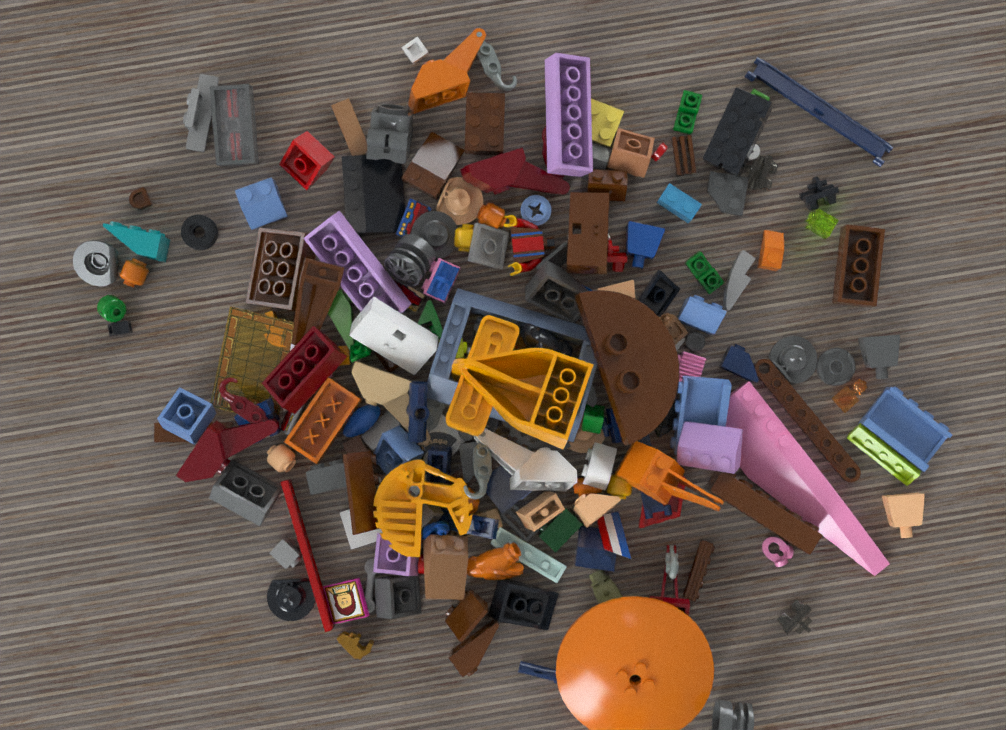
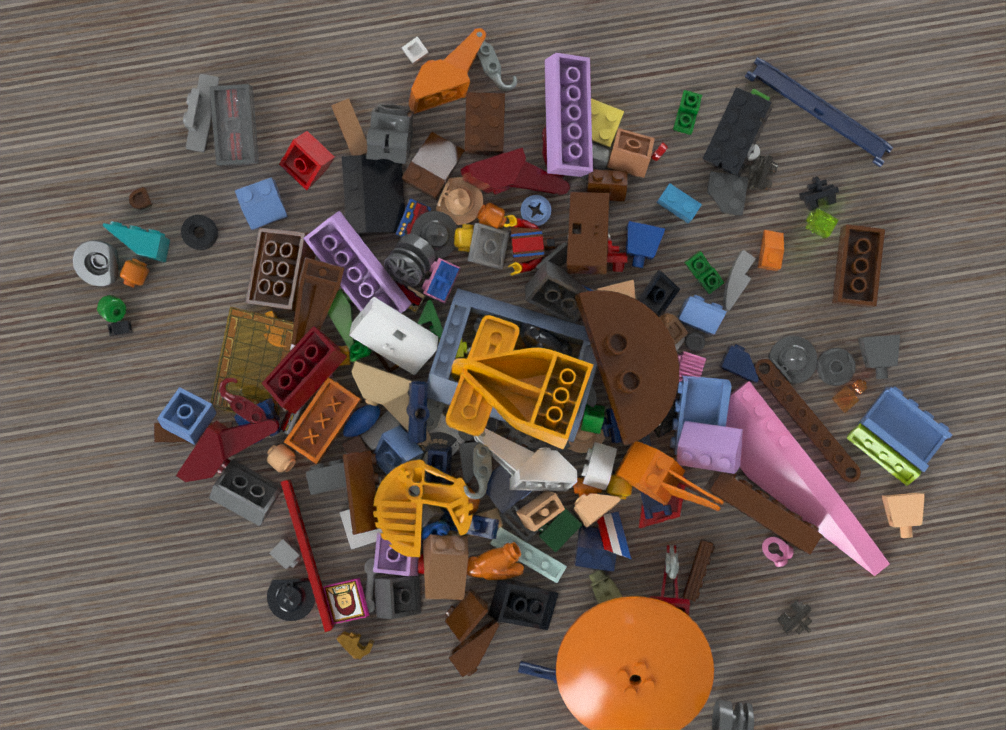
(681, 139): reddish brown tile -> none

